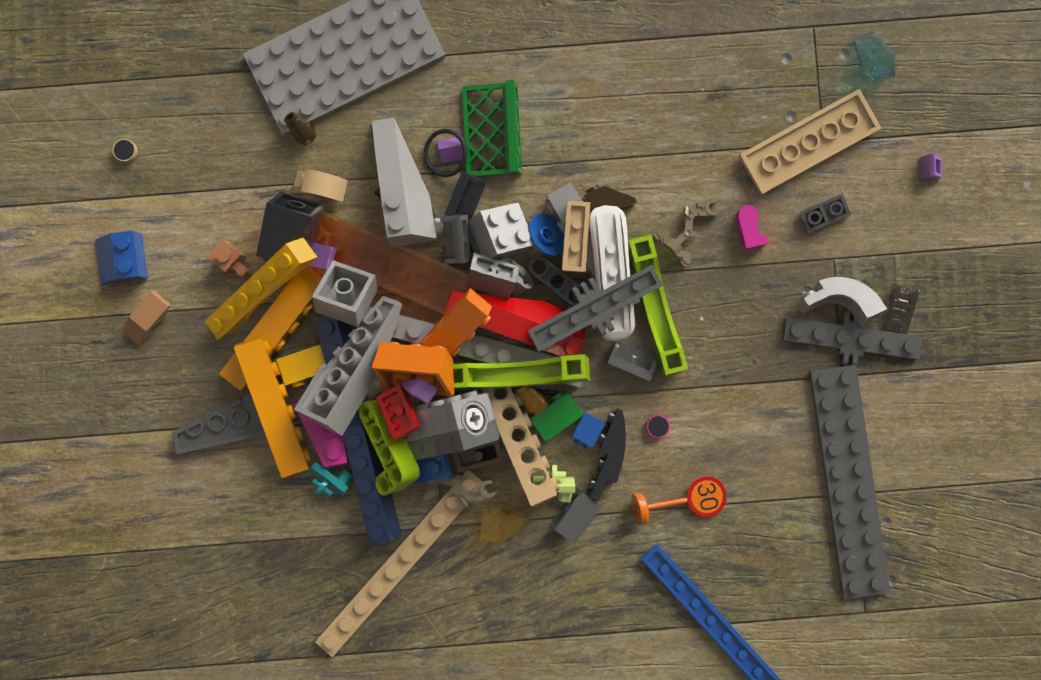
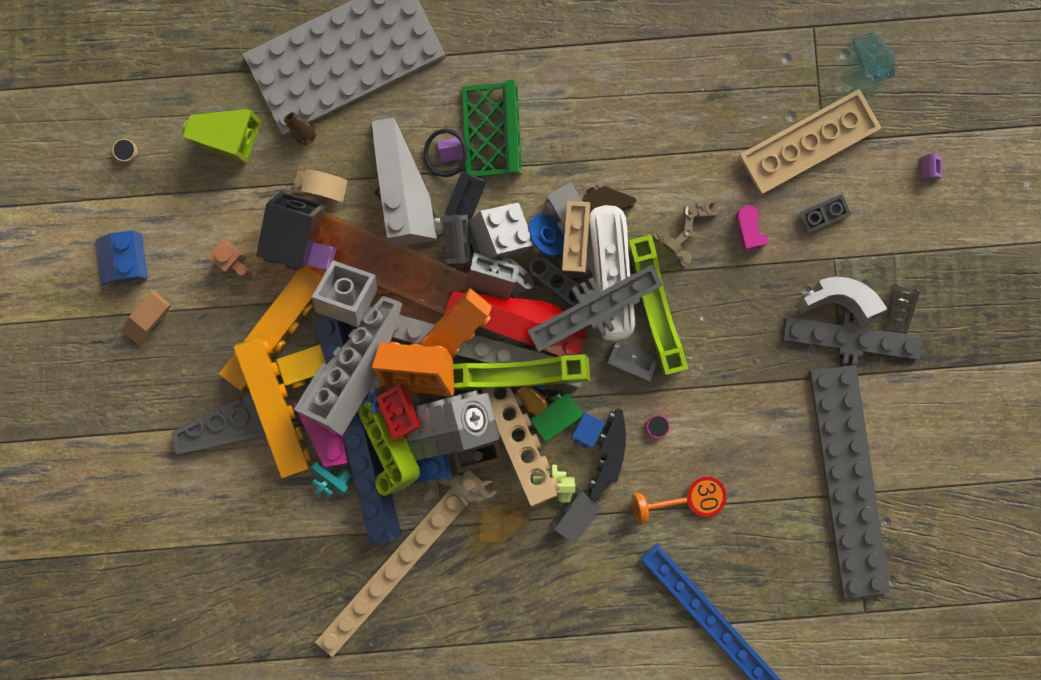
(224, 132): none -> lime slope
(273, 274): yellow arch -> none
(373, 400): none -> blue bar
(420, 389): medium lavender slope -> none

